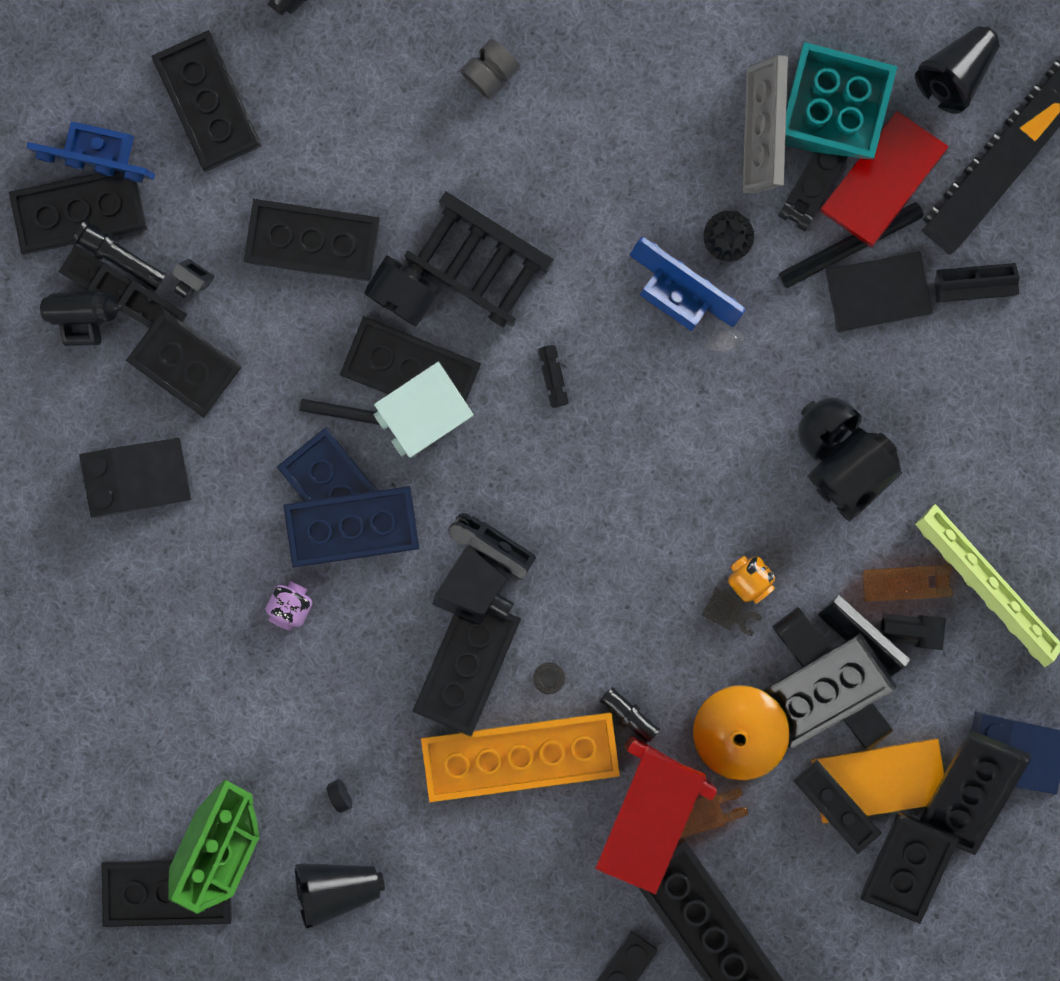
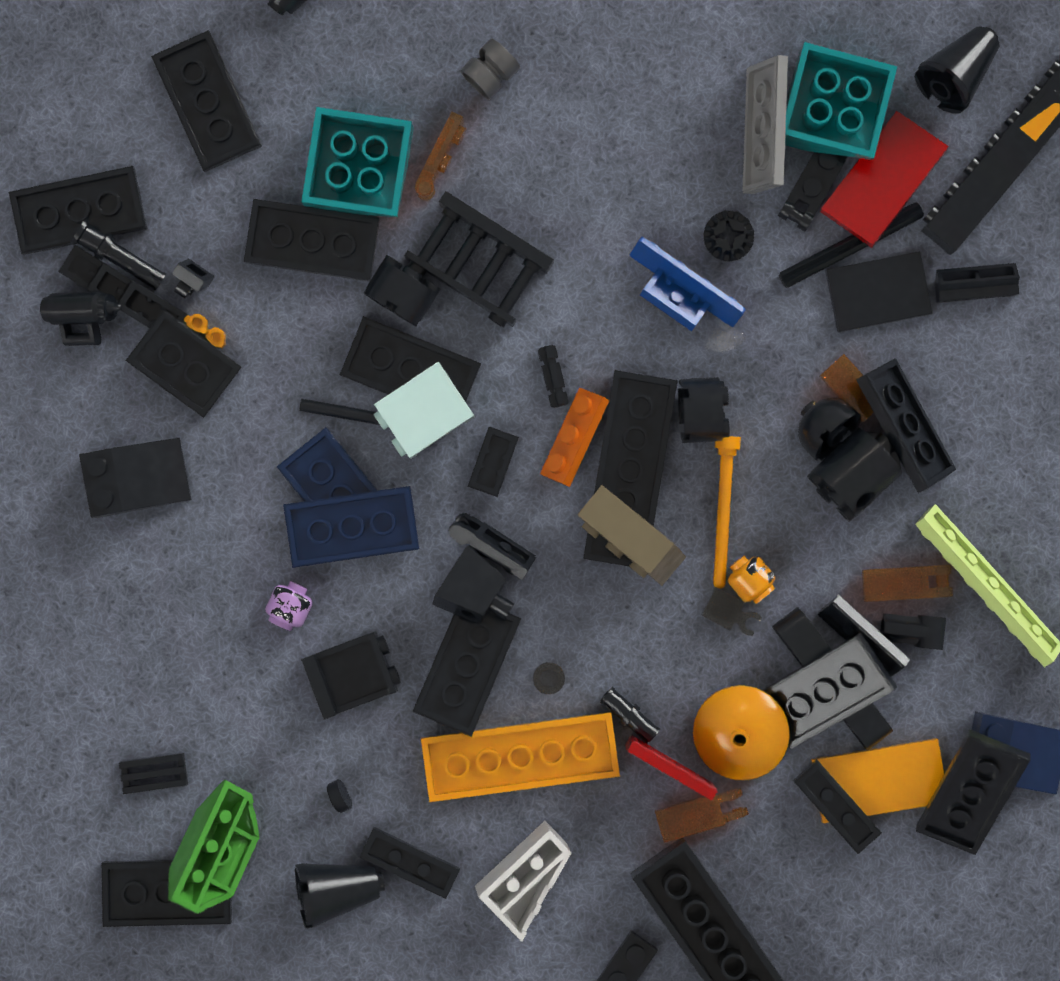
(97, 148): blue bracket -> none
(126, 777): none -> black tile
(200, 323): none -> light orange piece
(351, 674): none -> black panel
(357, 163): none -> teal slope
(409, 862): none -> black plate
(439, 159): none -> clear orange plate
(493, 461): none -> black plate
(524, 878): none -> white wedge
(574, 437): none -> orange plate
(631, 536): none -> dark tan wedge
(633, 449): none -> black plate
(650, 821): red tile -> none
(702, 409): none -> black brick
(727, 449): none -> light orange piece
(842, 380): none -> clear orange plate
(906, 425): none -> black tile
(909, 867): black tile -> none

